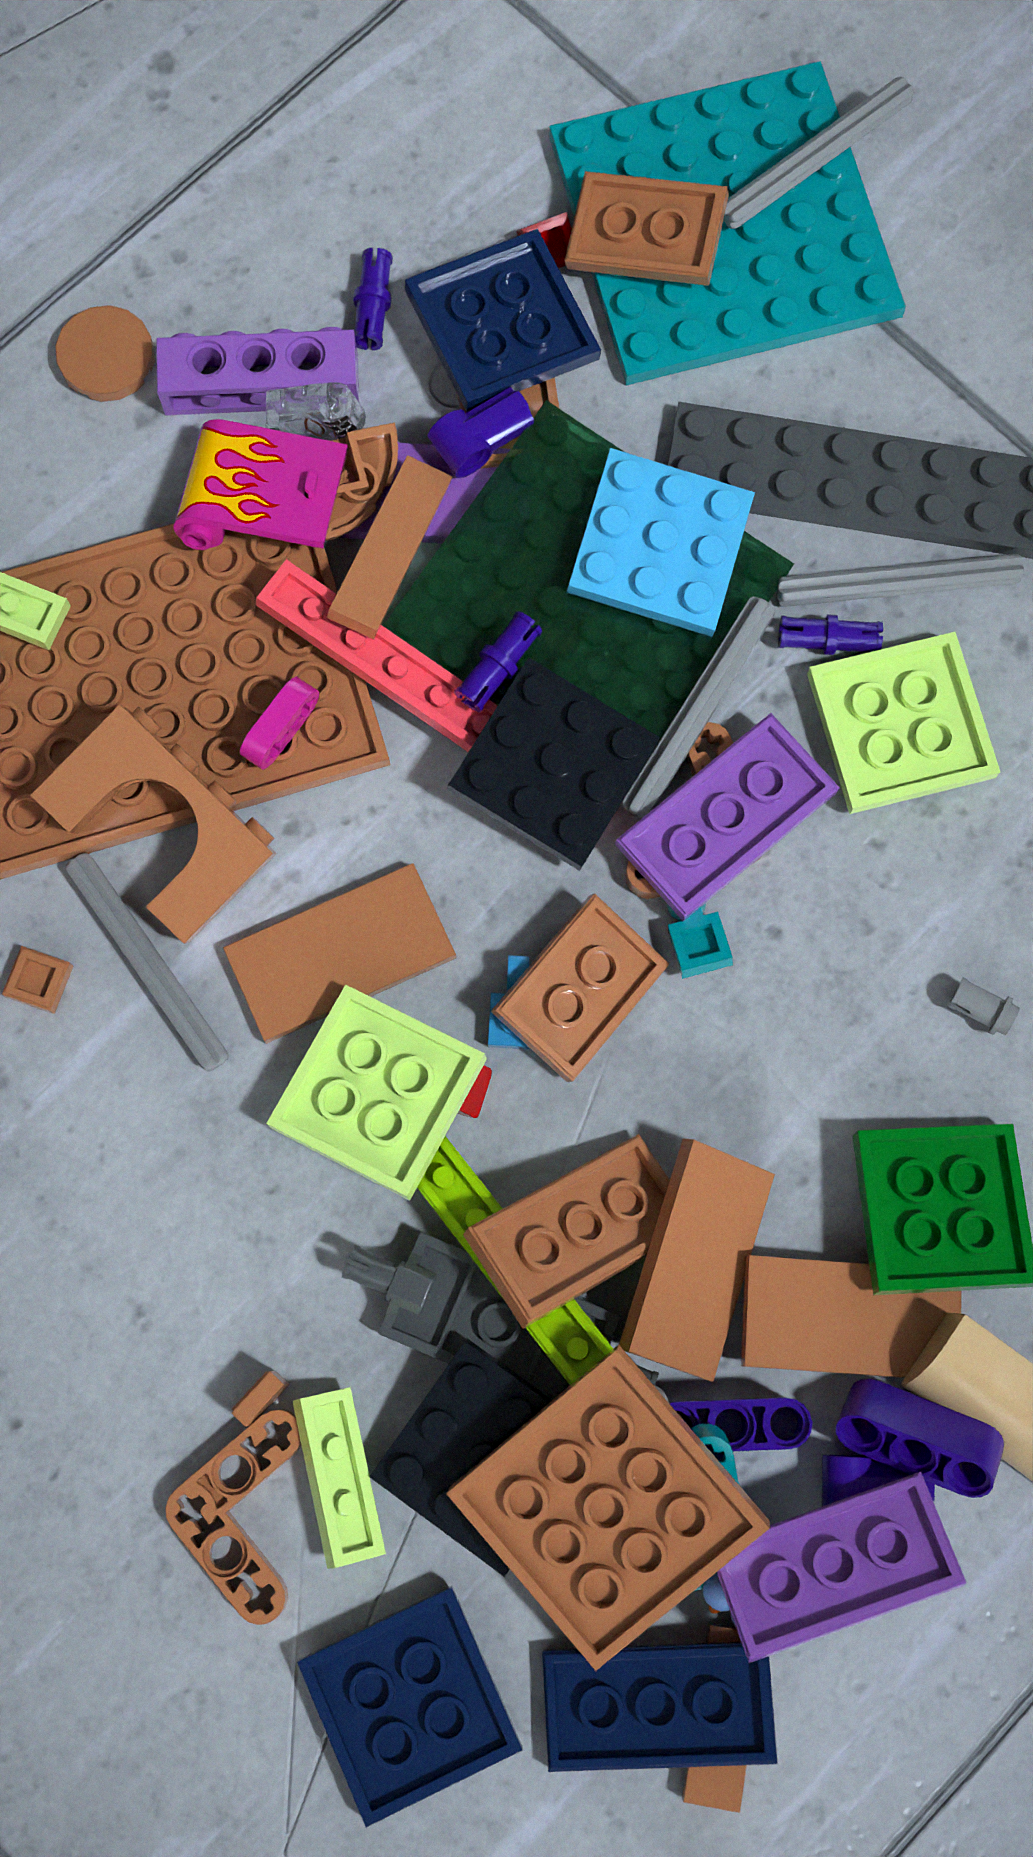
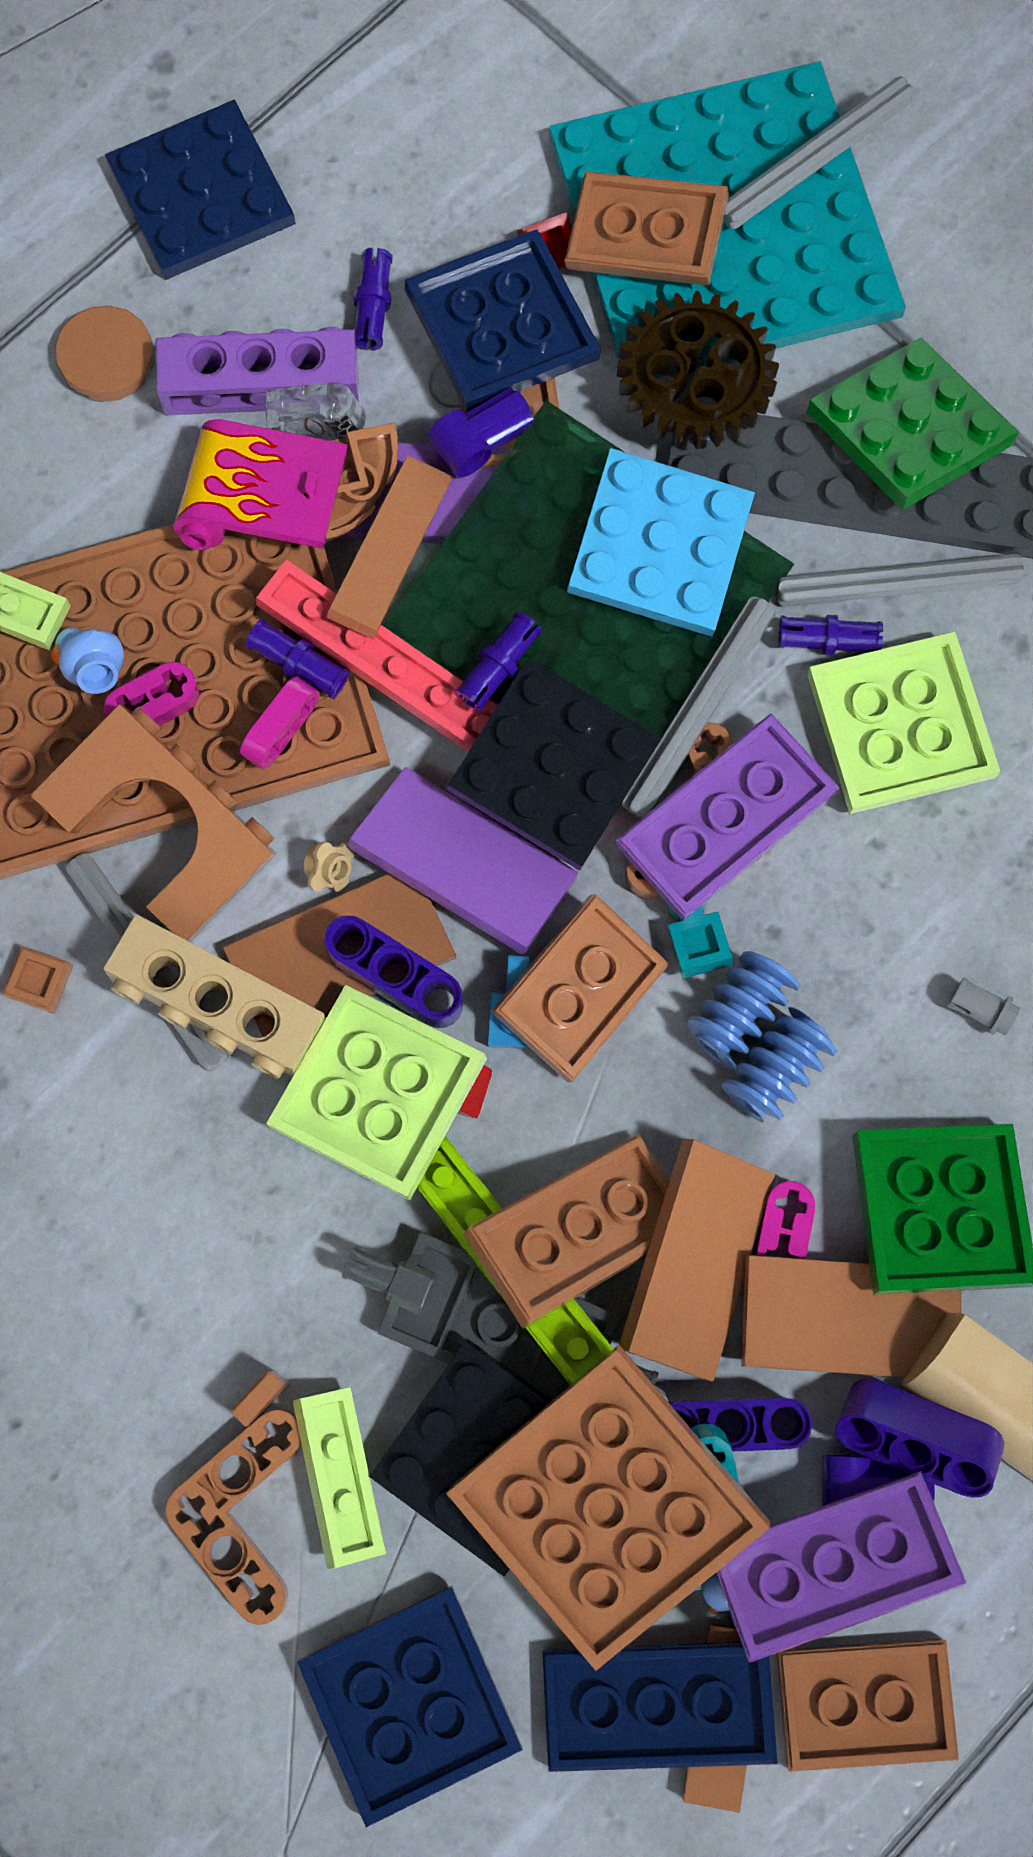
(89, 658): none -> light blue animal
(150, 693): none -> dark pink beam
(150, 947): none -> tan brick
(200, 189): none -> dark blue plate
(297, 658): none -> dark purple pin
(328, 866): none -> tan plate
(382, 949): none -> dark purple beam
(463, 860): none -> medium lavender tile
(737, 389): none -> dark brown gear
(739, 1005): none -> medium blue piece
(779, 1065): none -> medium blue piece
(800, 1224): none -> dark pink beam
(867, 1705): none -> nougat tile
(912, 423): none -> green plate

